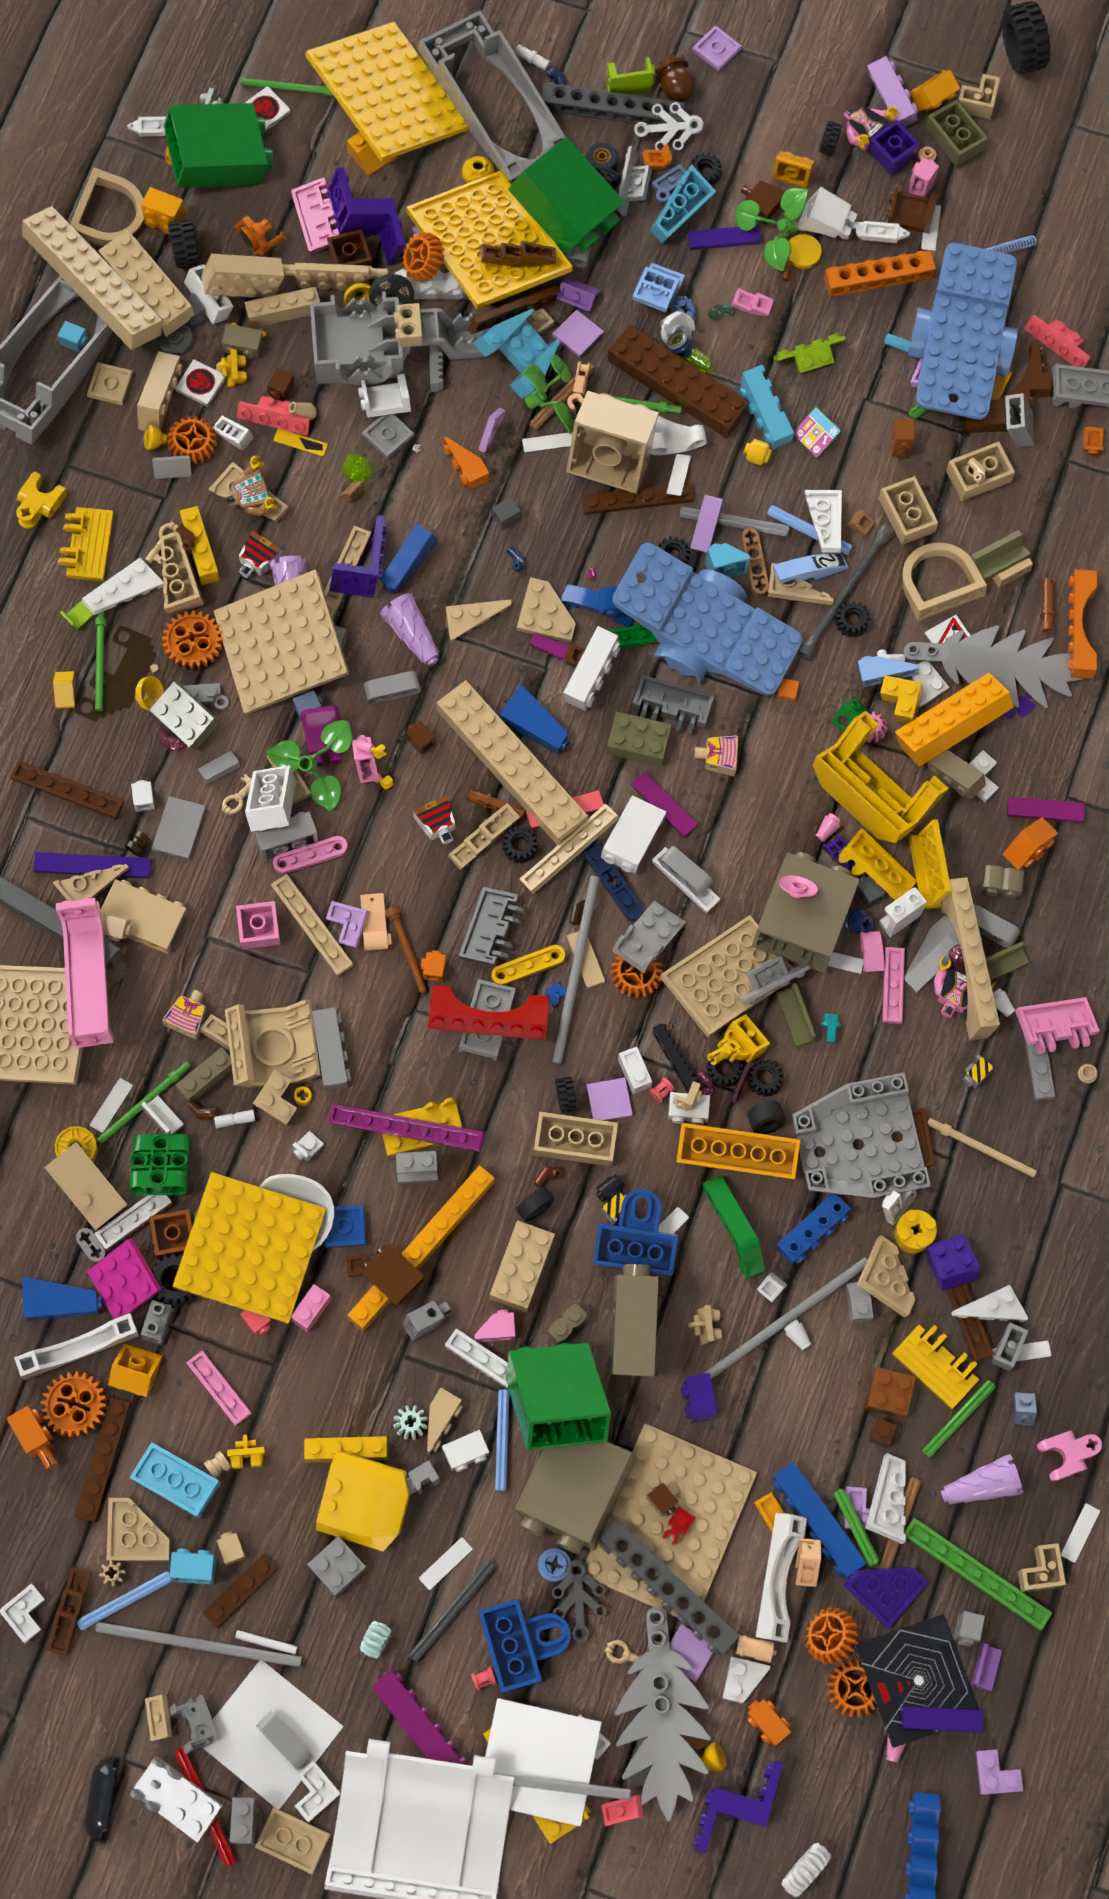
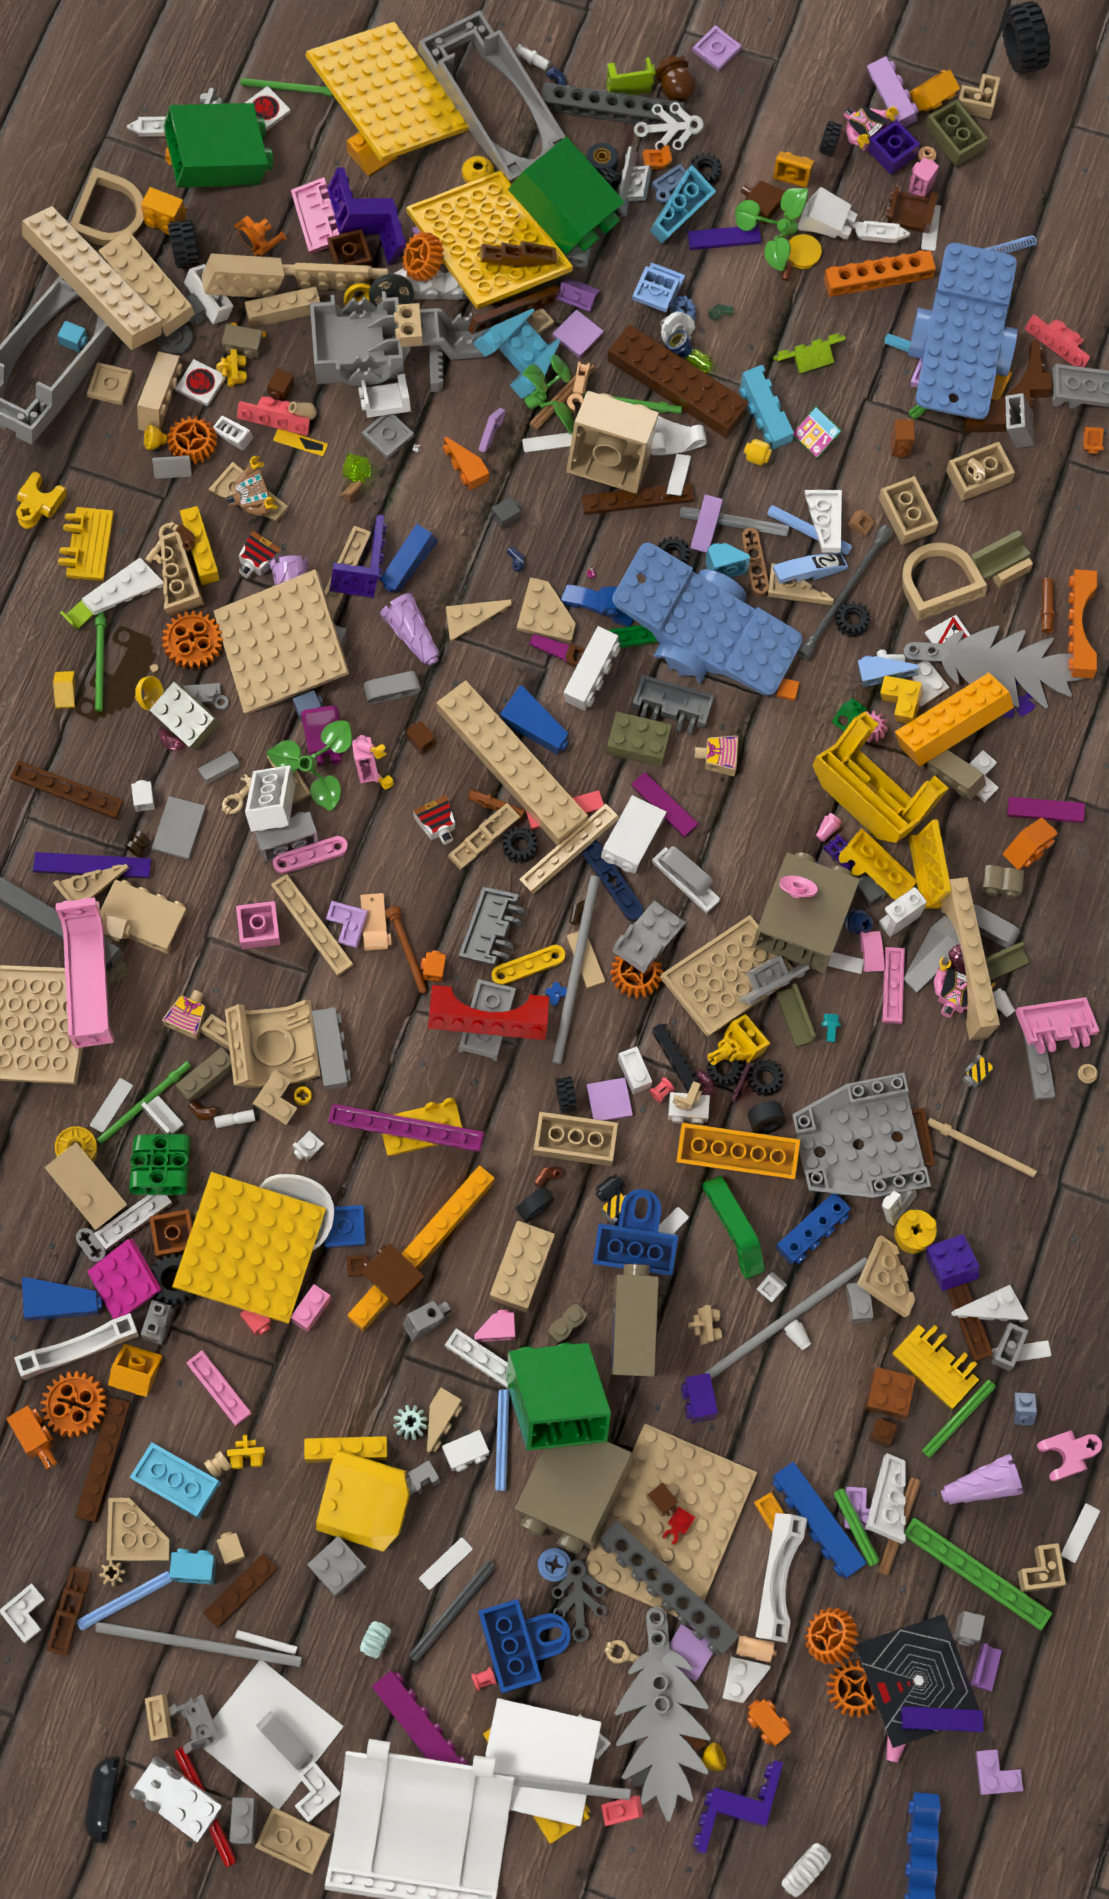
(416, 1167): light grey panel -> none
(750, 303): bright pink slope -> none
(808, 1562): light nougat hinge -> none
(886, 1591): dark purple plate -> none

